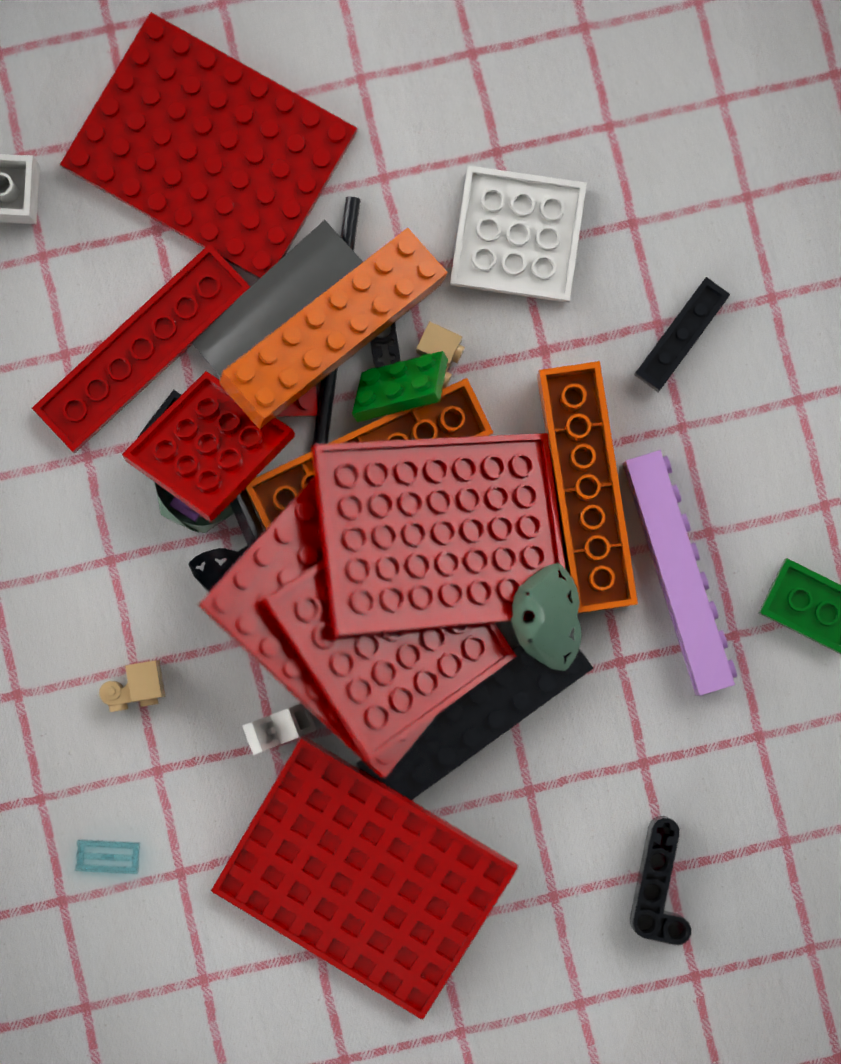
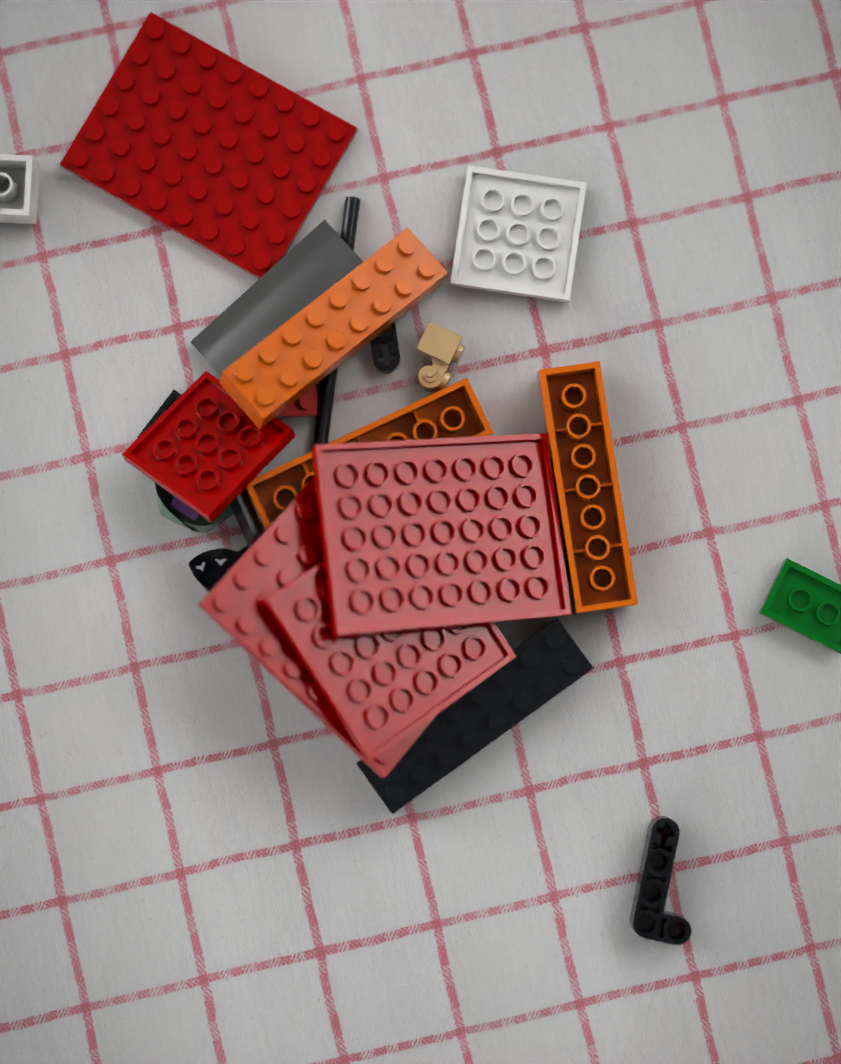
(81, 855): clear light blue tile -> none
(140, 349): red plate -> none
(143, 685): tan brick -> none
(279, 728): white brick -> none
(364, 877): red plate -> none
(400, 386): green plate -> none
(553, 617): sand green piece -> none
(678, 573): lavender brick -> none
(682, 334): black plate -> none

